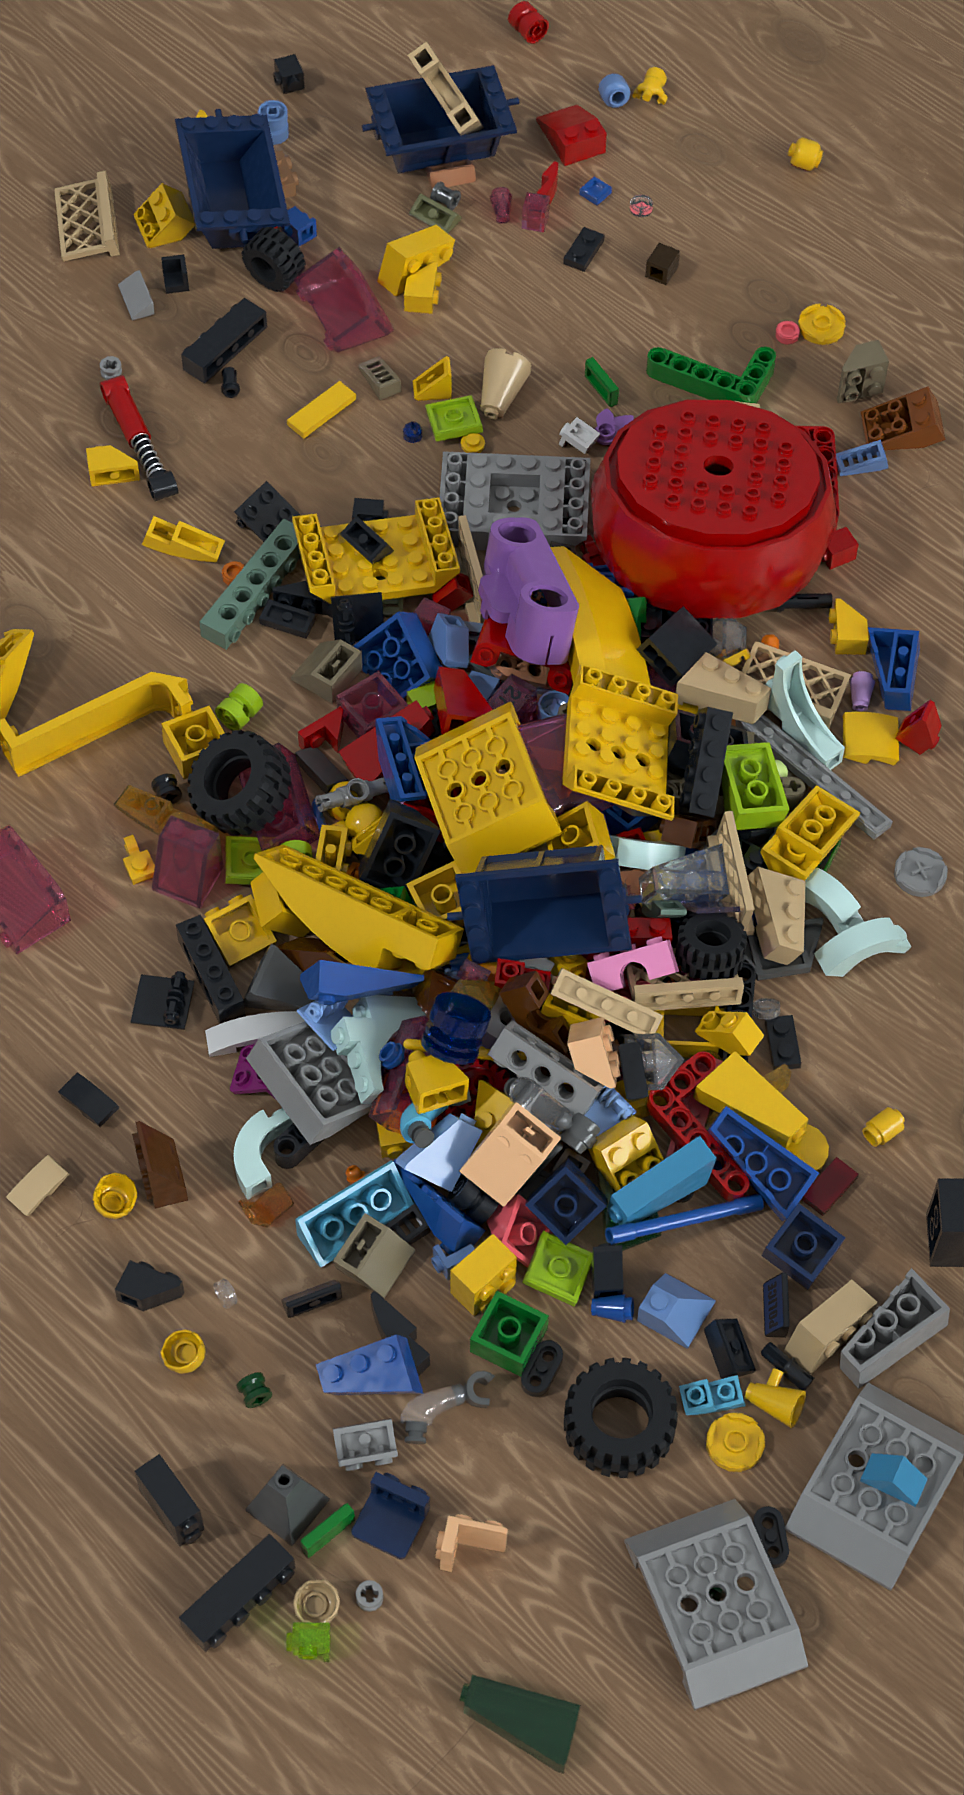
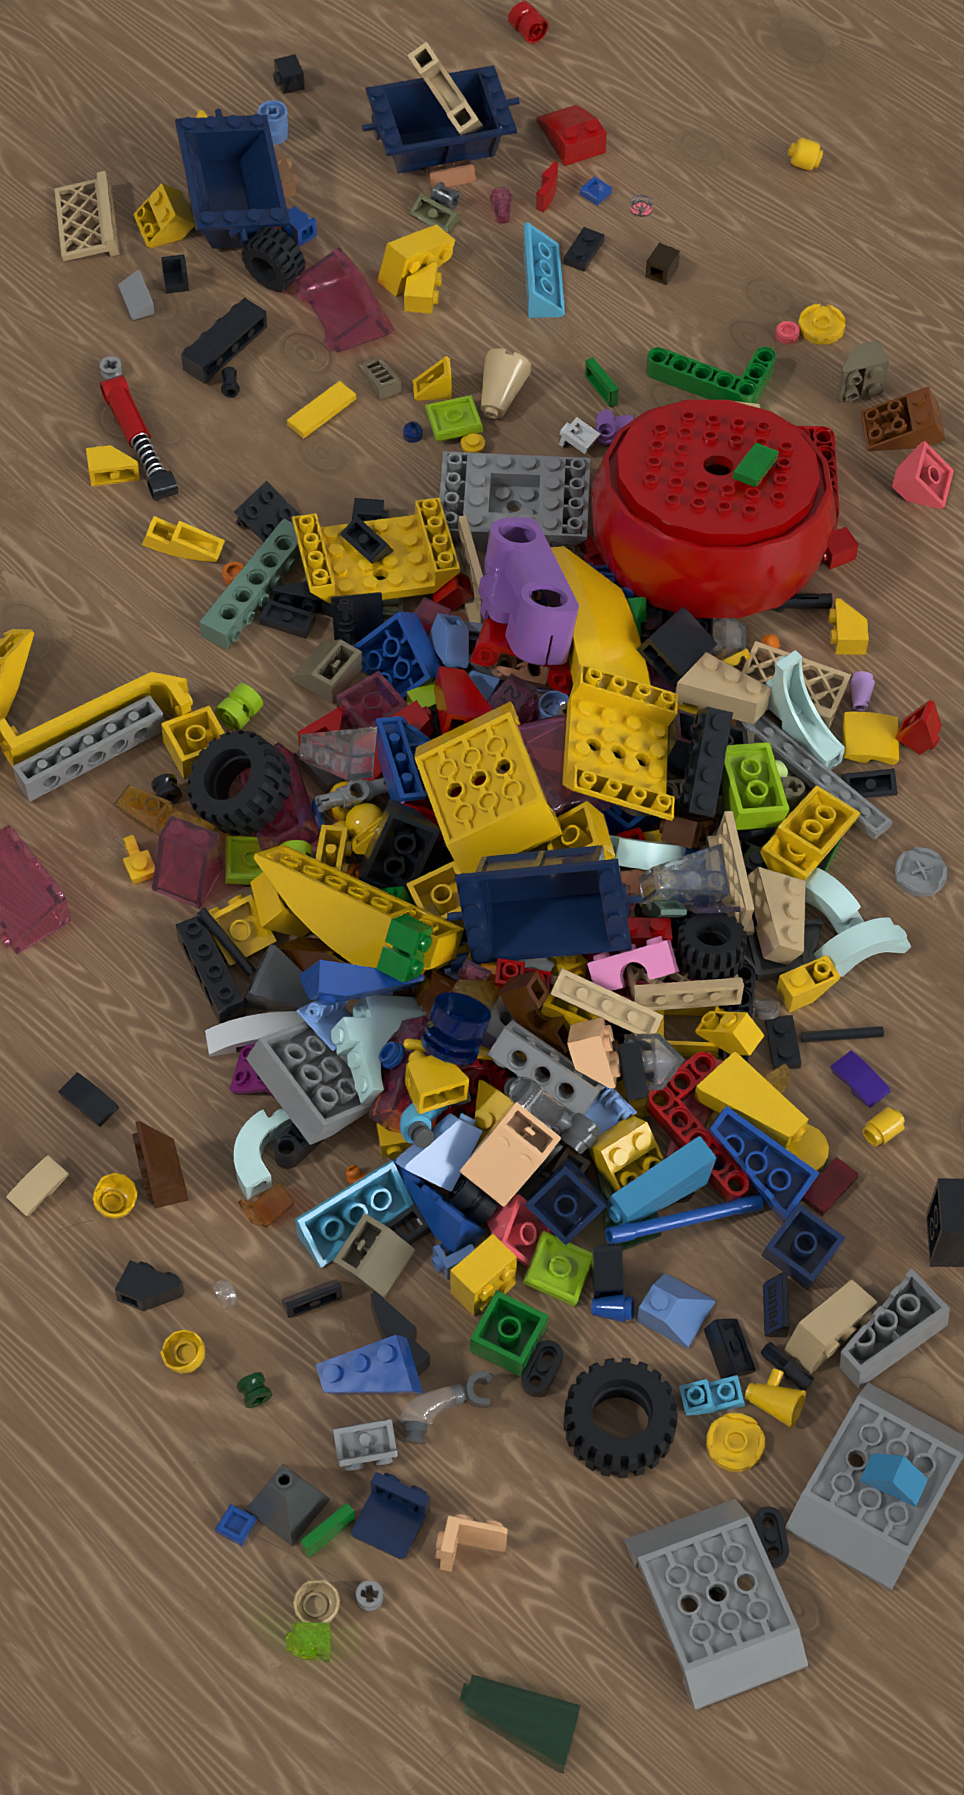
(89, 748): none -> light grey brick
(163, 1001): black hinge -> none
(170, 1501): black brick -> none
(226, 942): none -> black bar
(236, 1525): none -> blue tile
(237, 1593): black brick -> none
(341, 752): none -> clear wedge
(409, 942): none -> green piece
(535, 212): clear pink brick -> none
(542, 274): none -> medium azure slope
(614, 90): medium blue head -> none
(652, 85): yellow piece -> none
(755, 464): none -> green tile
(806, 983): none -> yellow slope
(842, 1034): none -> black bar
(861, 1079): none -> dark purple slope
(867, 450): medium blue slope -> none
(872, 783): none -> black slope
(895, 662): blue wedge -> none
(924, 477): none -> coral slope

